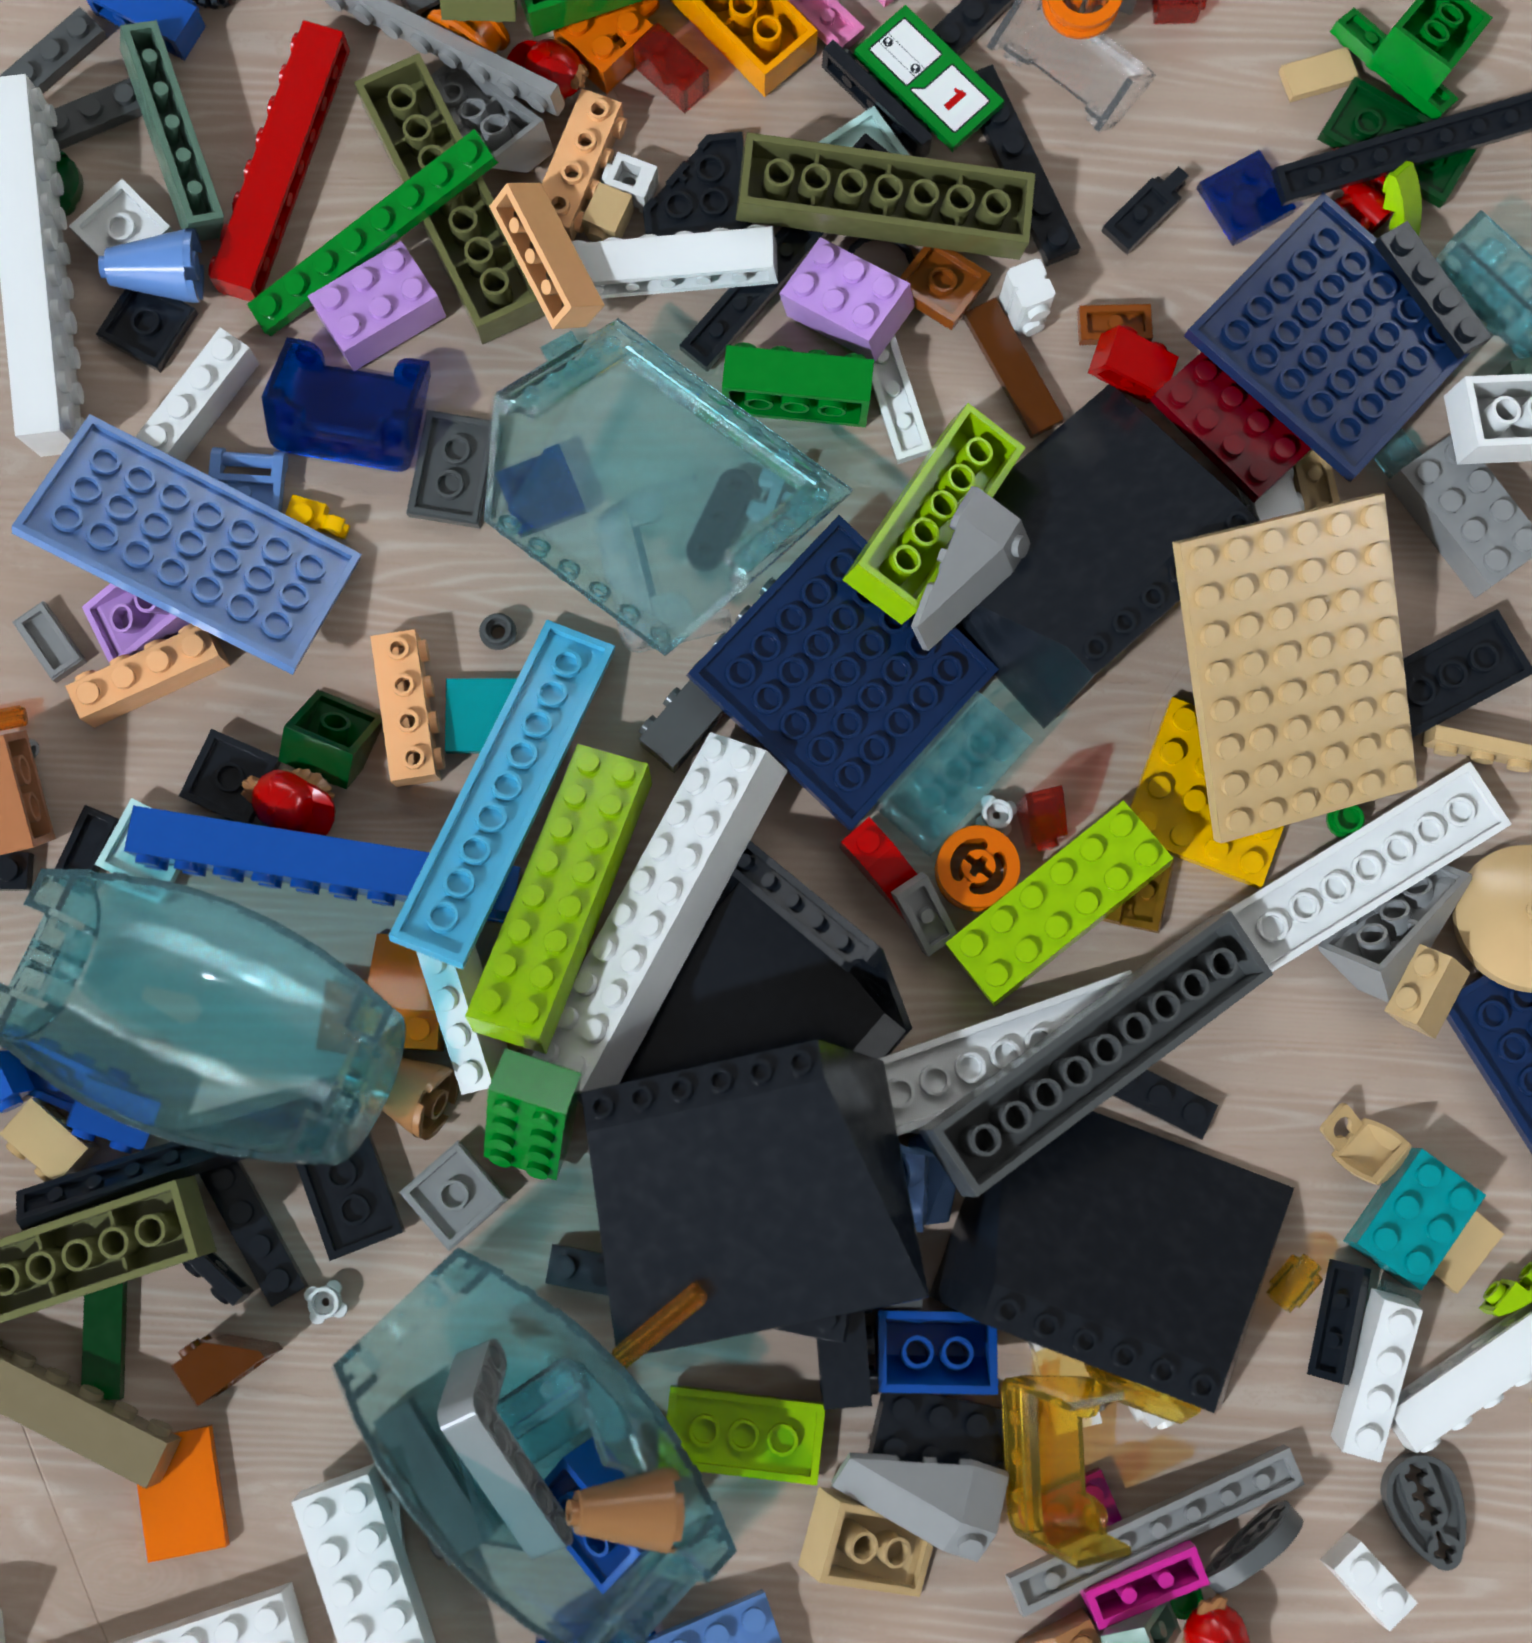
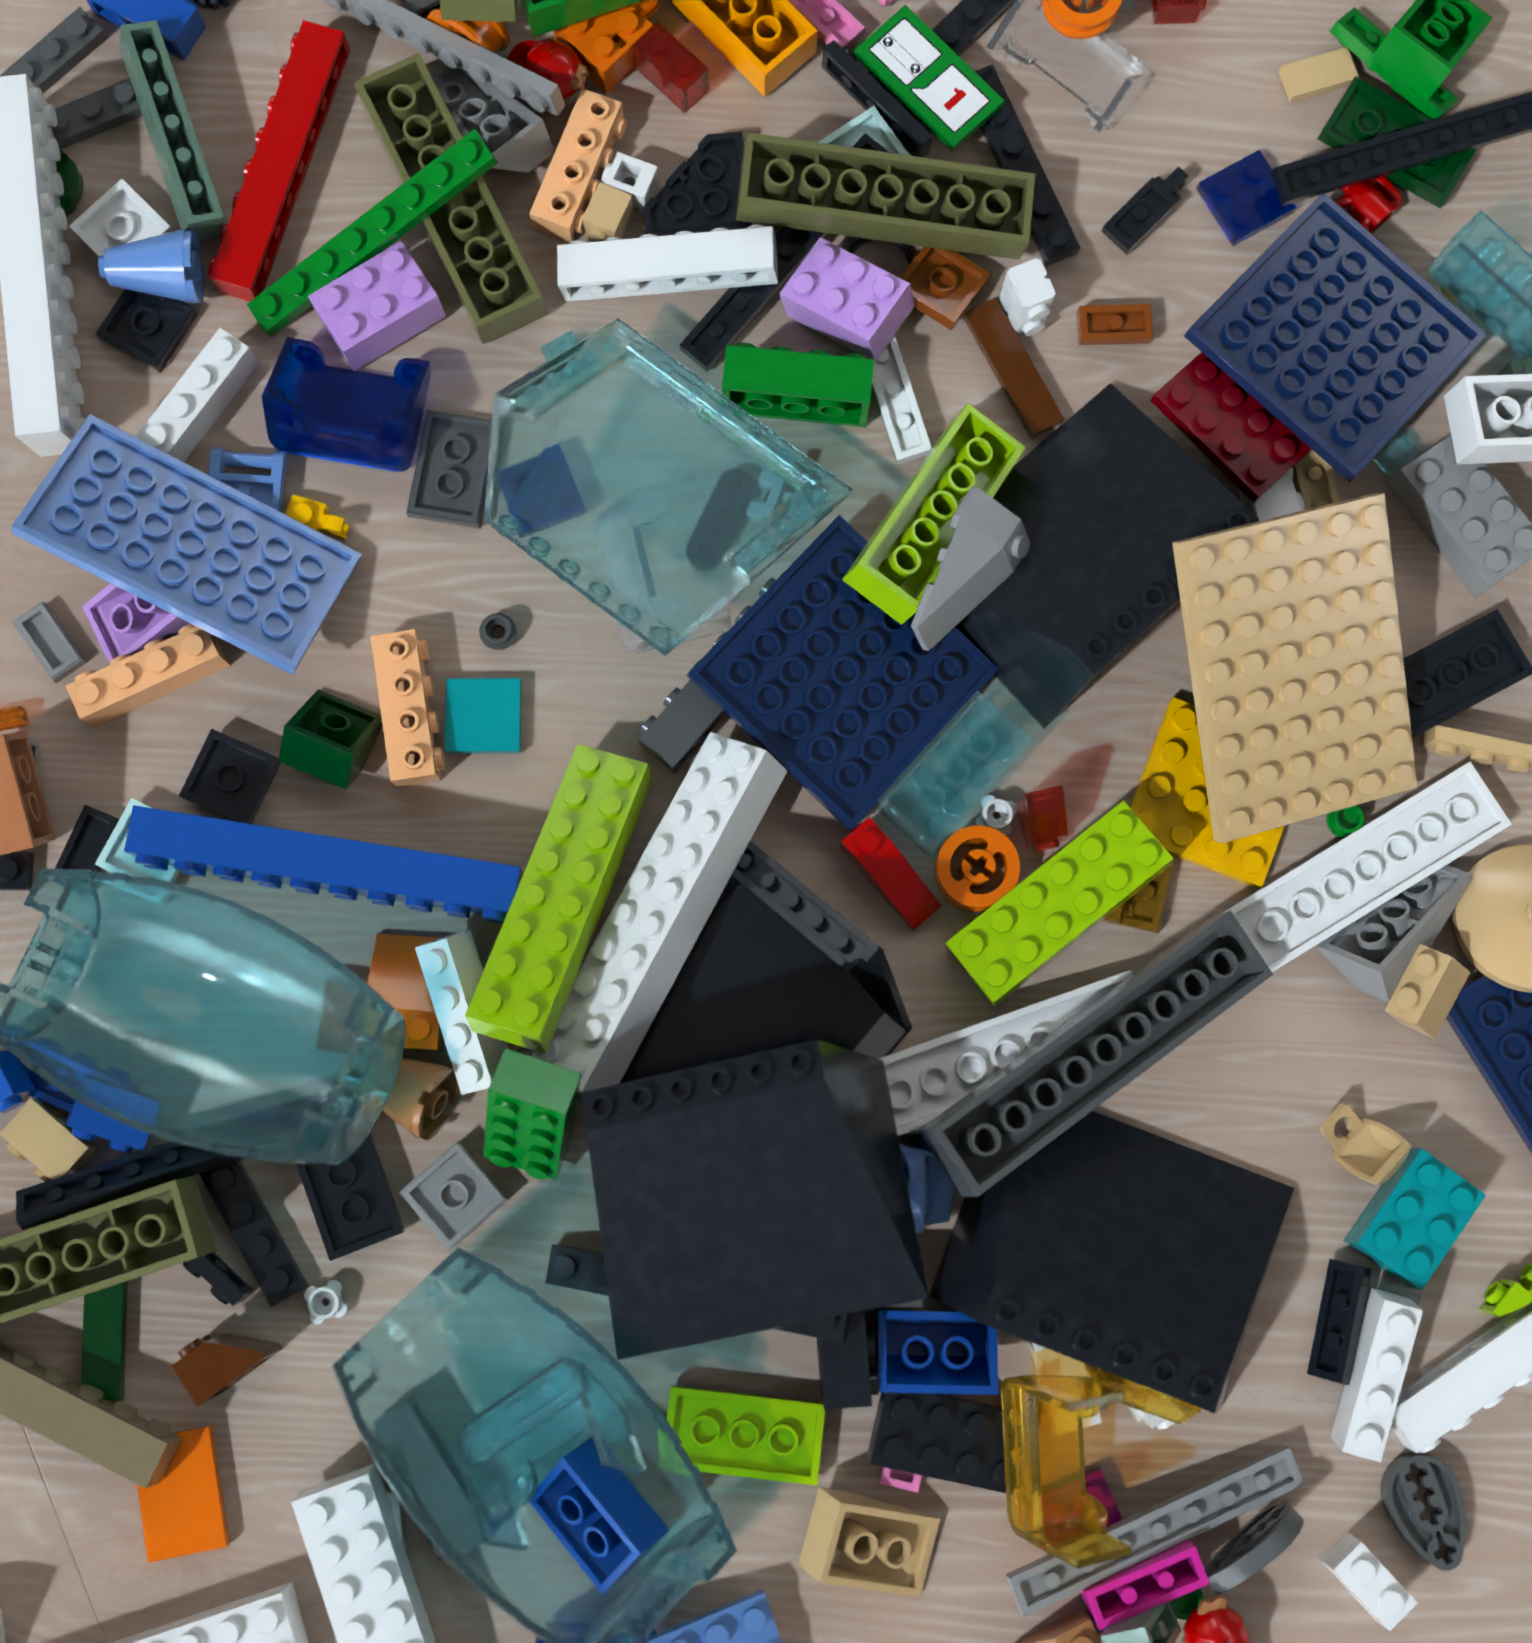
(292, 800): red hair -> none
(493, 1454): light grey beam -> none
(502, 796): medium azure plate -> none
(546, 255): light nougat brick -> none
(631, 1511): medium nougat cone -> none
(660, 1325): clear orange axle -> none
(924, 913): light grey plate -> none
(939, 1502): light grey wedge -> none
(1132, 363): red brick -> none
(1169, 1103): black plate -> none
(1294, 1282): clear yellow brick -> none
(1403, 196): lime slope -> none
(1432, 290): black plate -> none
(1467, 1252): tan tile -> none

